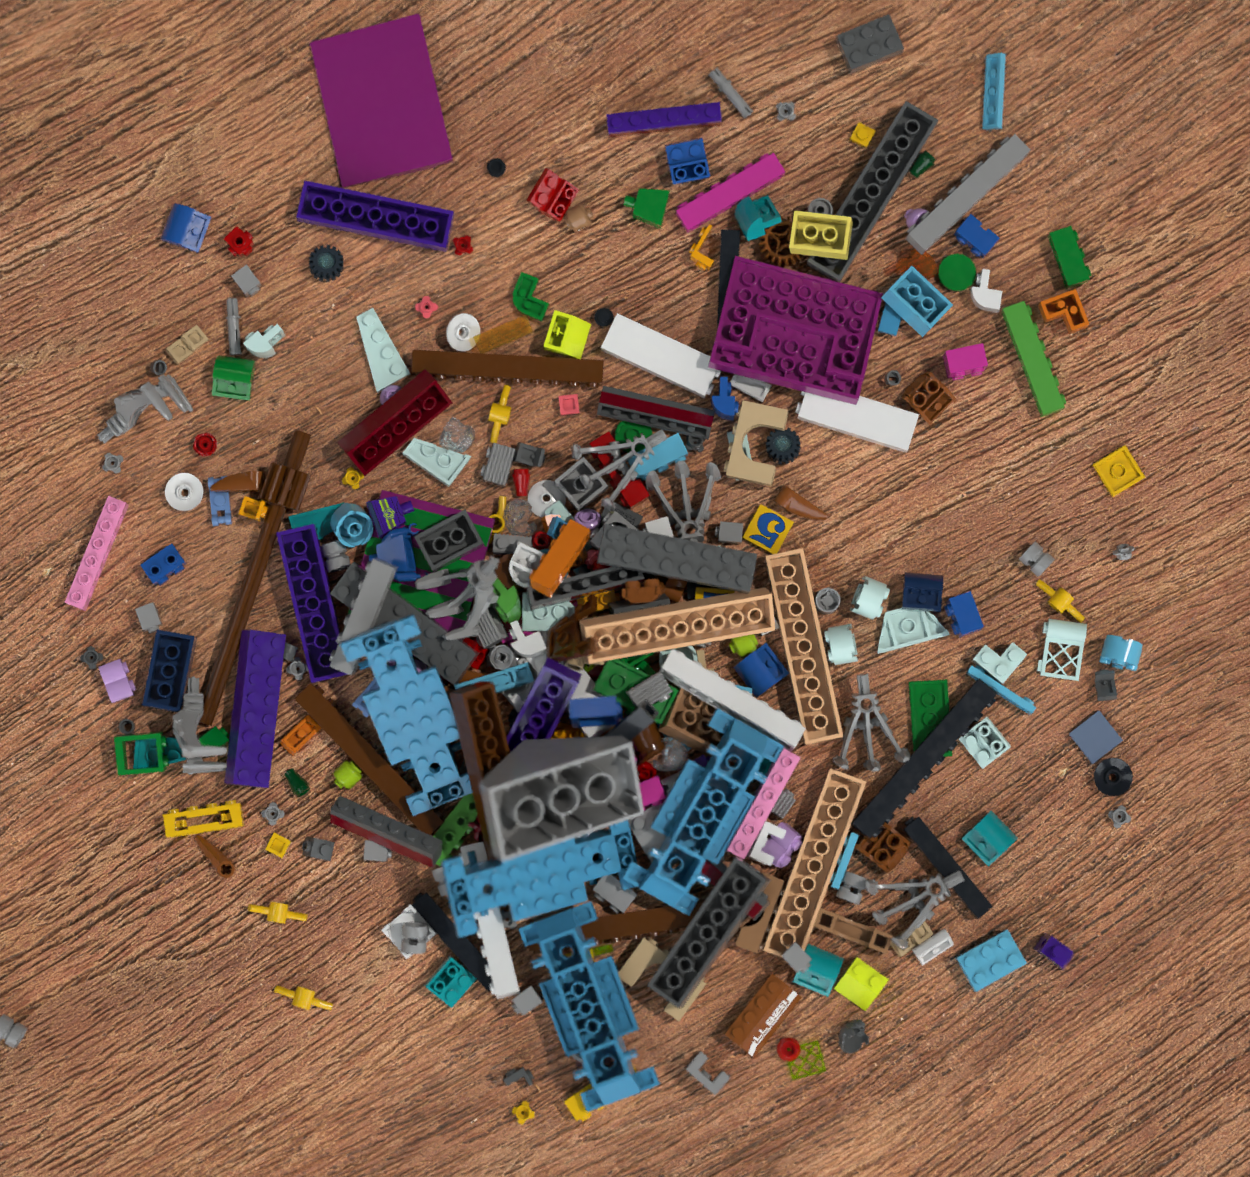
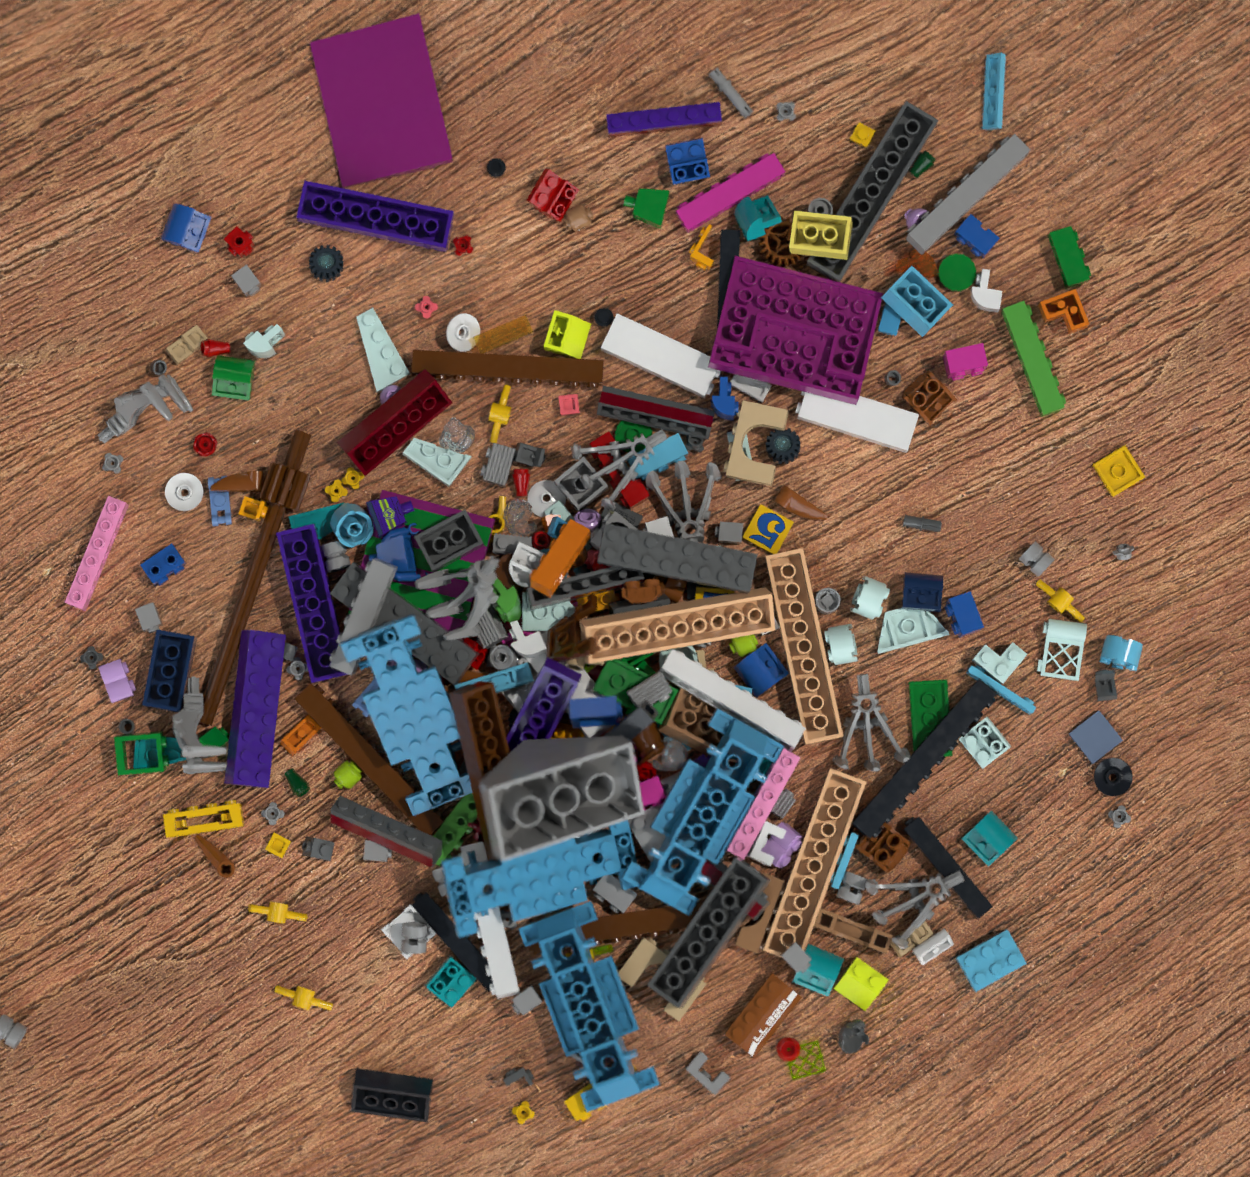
(213, 347): none -> red cone
(233, 326): light grey axle -> none
(331, 491): none -> yellow plate
(391, 1095): none -> black slope
(524, 299): green plate -> none
(869, 44): dark grey brick -> none
(922, 523): none -> dark grey axle
(1054, 951): dark purple torso -> none

